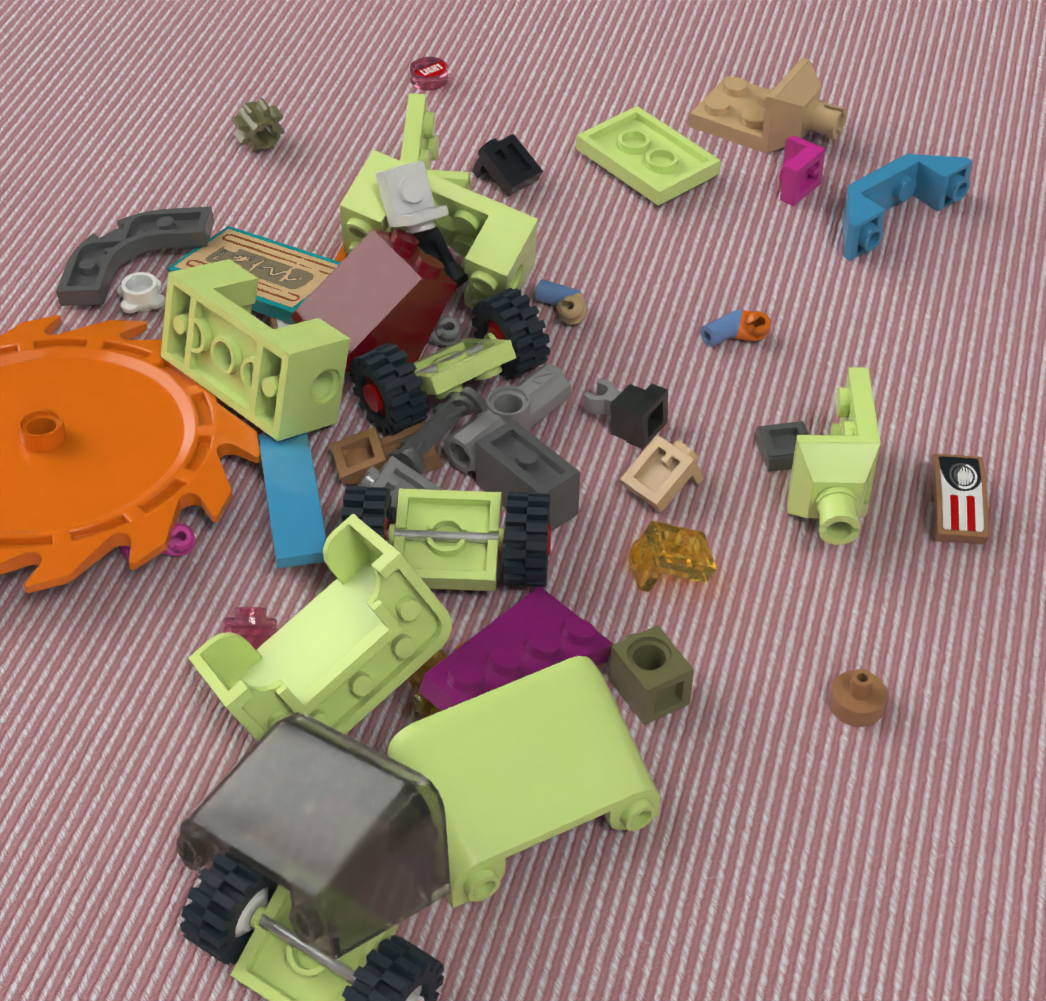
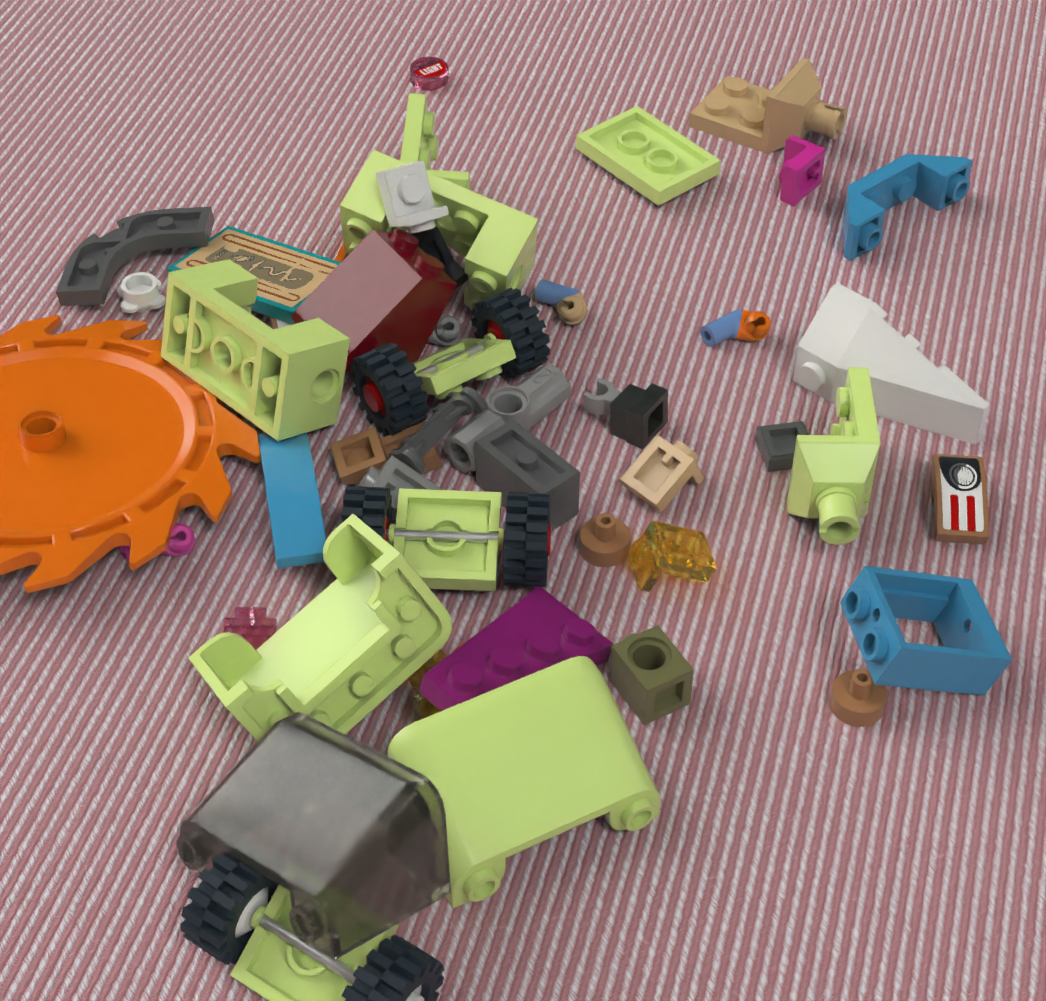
(258, 125): olive gear -> none
(508, 164): black bracket -> none
(604, 541): none -> medium nougat tile
(903, 381): none -> white wedge
(969, 658): none -> dark azure window

